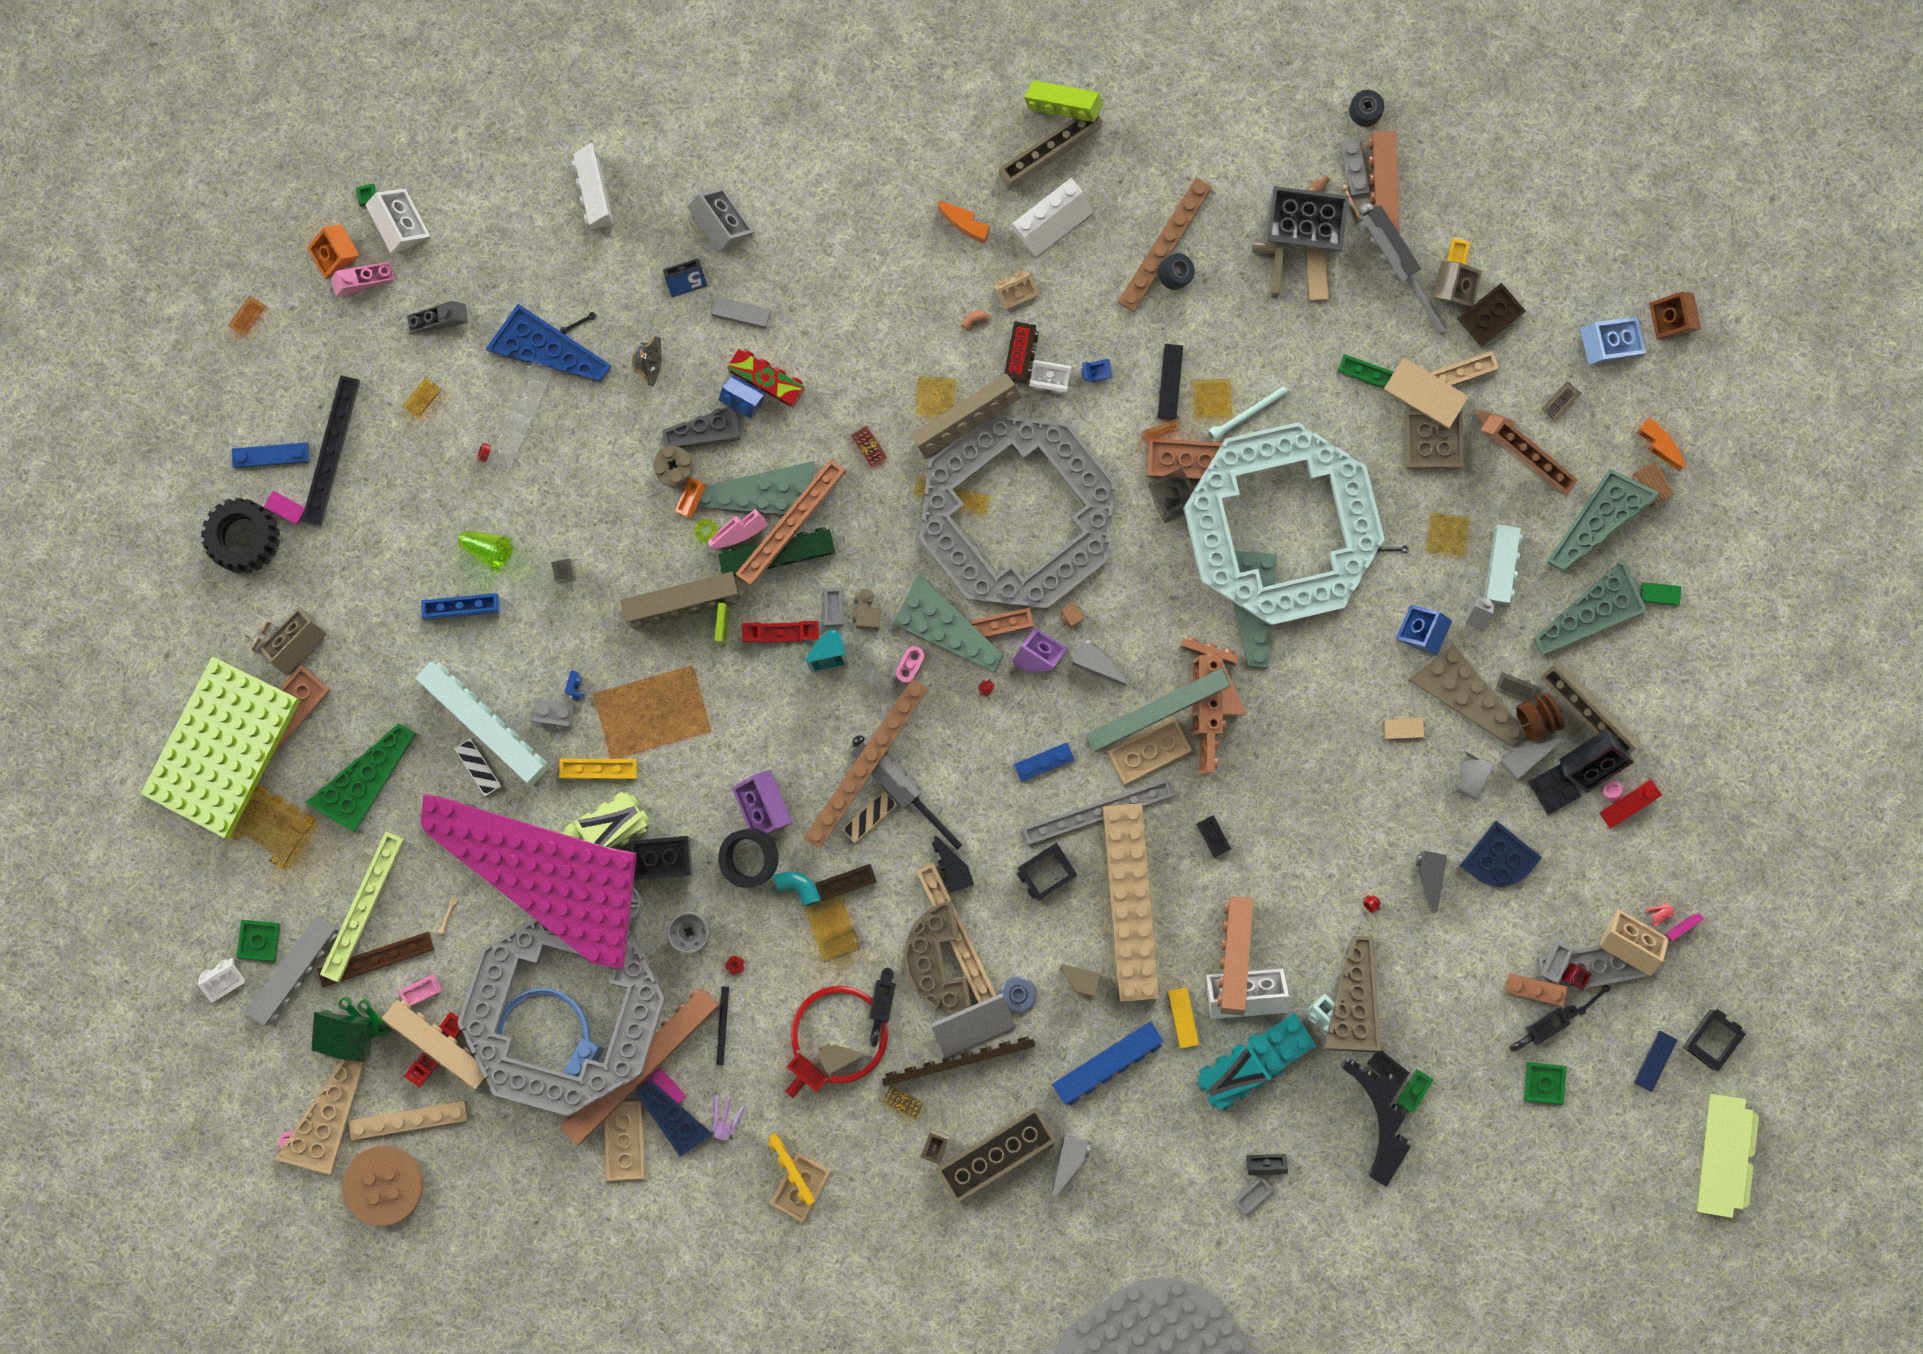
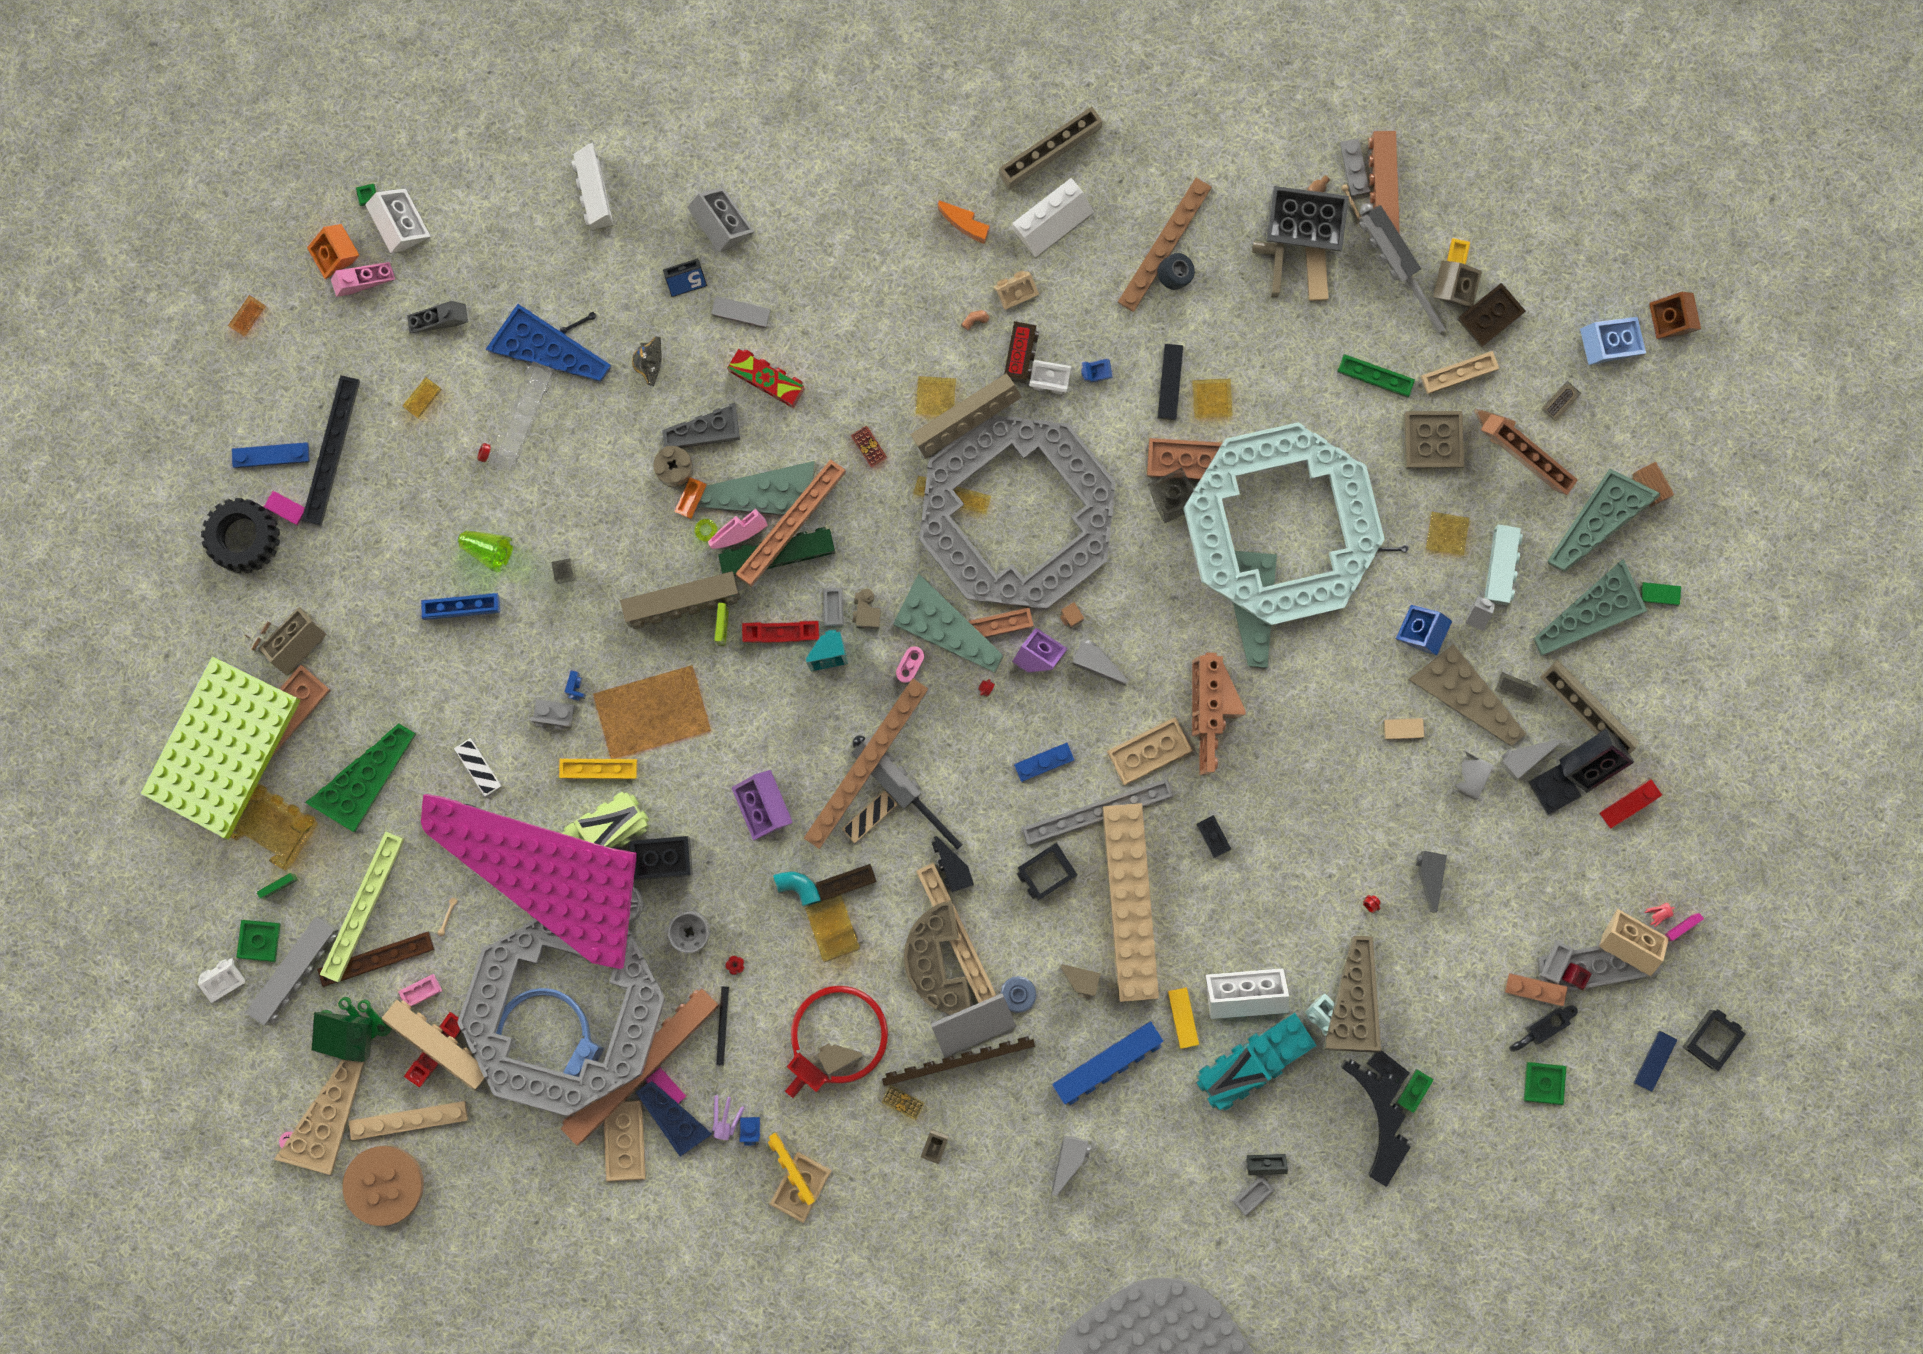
(277, 886): none -> green tile
(480, 721): light aqua brick -> none
(727, 866): black tyre -> none
(741, 396): blue brick -> none
(749, 1130): none -> blue bracket
(881, 1006): black piece -> none
(995, 1154): dark tan brick -> none
(1063, 101): lime brick -> none
(1159, 710): sand green tile -> none
(1160, 429): clear orange tile -> none
(1192, 645): nougat plate -> none
(1218, 432): light aqua piece -> none
(1236, 955): nougat brick -> none
(1366, 115): black wheel -> none
(1425, 393): tan tile -> none
(1500, 858): dark blue plate -> none
(1542, 717): reddish brown wheel -> none
(1582, 1010): black hinge -> none
(1613, 791): bright pink tile -> none
(1662, 444): orange slope -> none
(1725, 1165): yellowish green slope -> none

